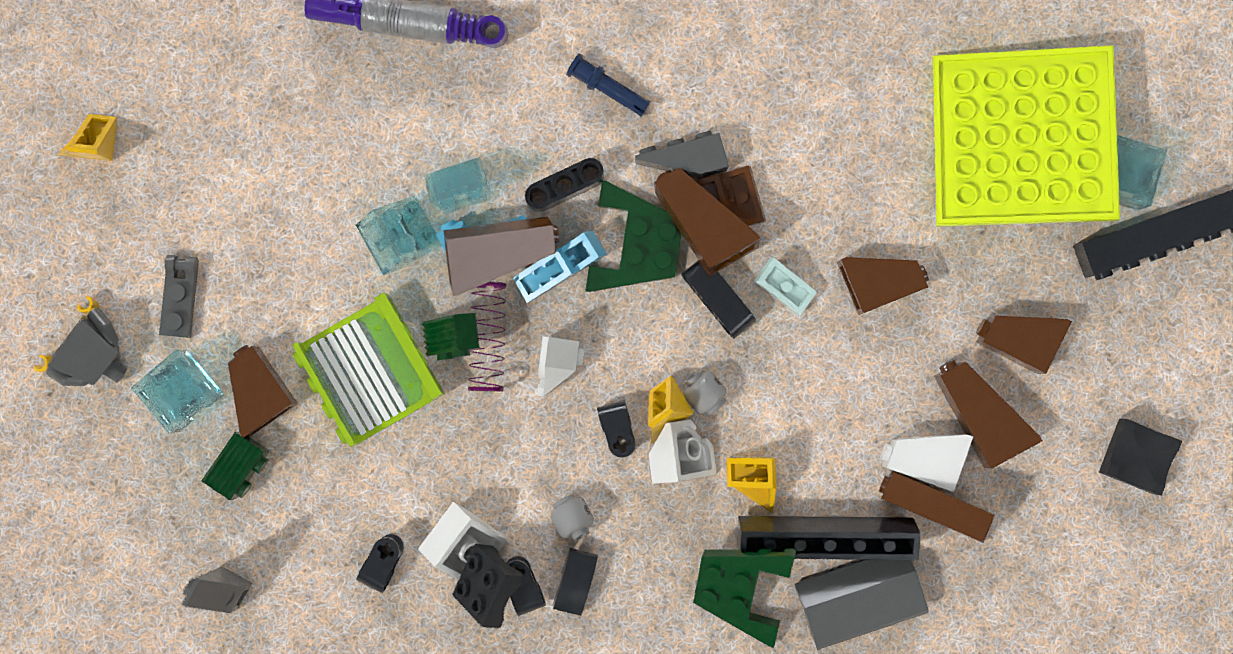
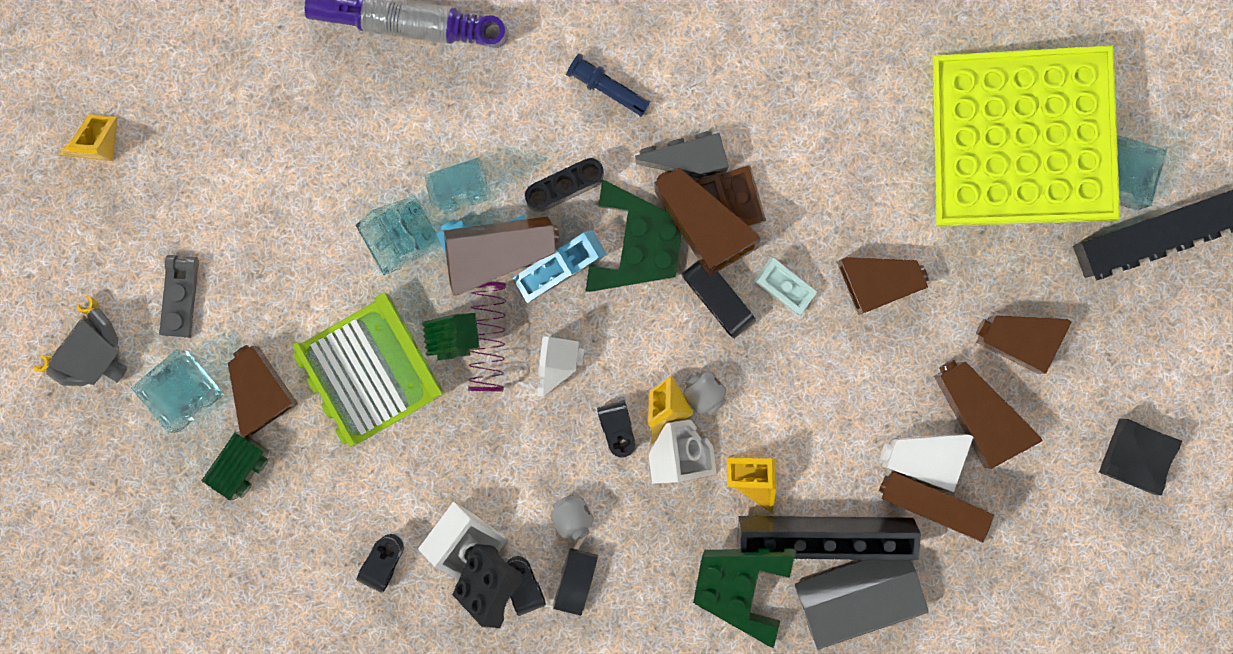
(216, 591): dark grey slope -> none

